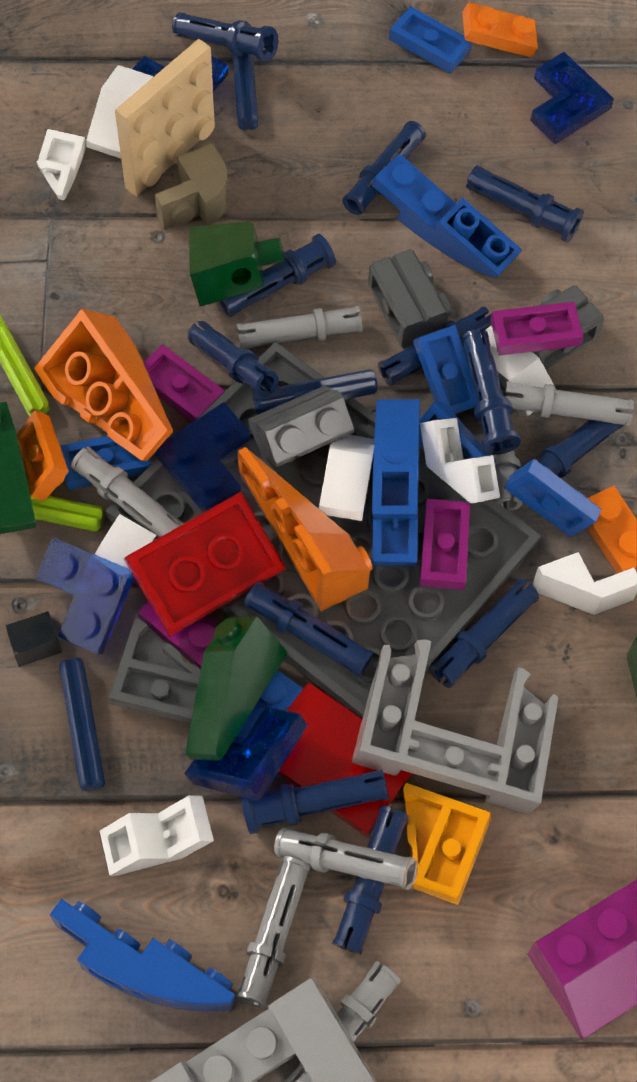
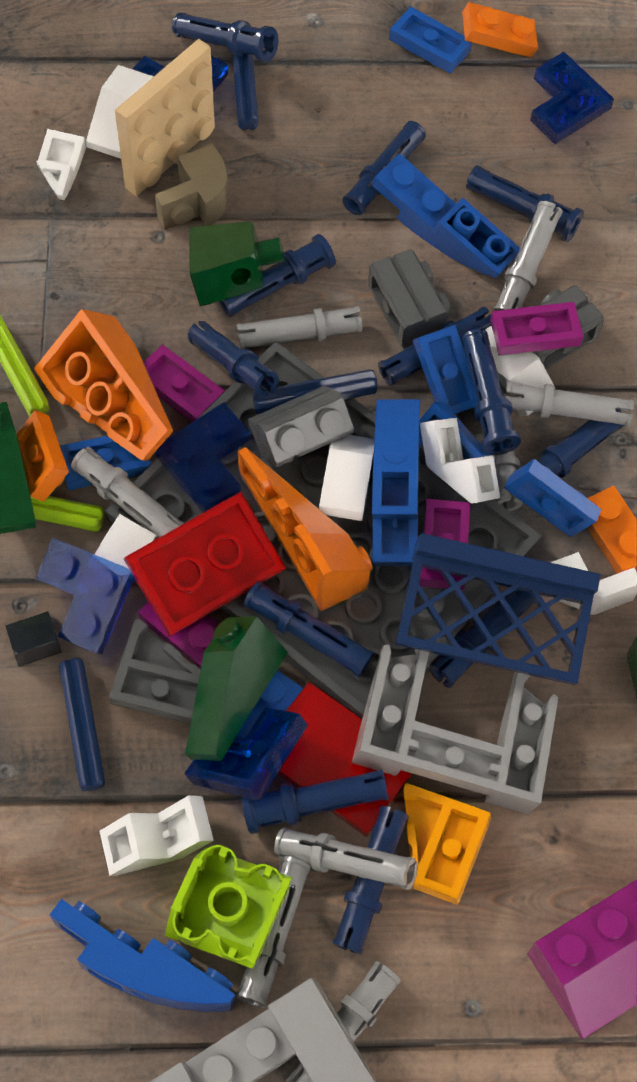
(227, 905): none -> lime slope
(505, 570): none -> dark blue fence
(521, 275): none -> light grey pin

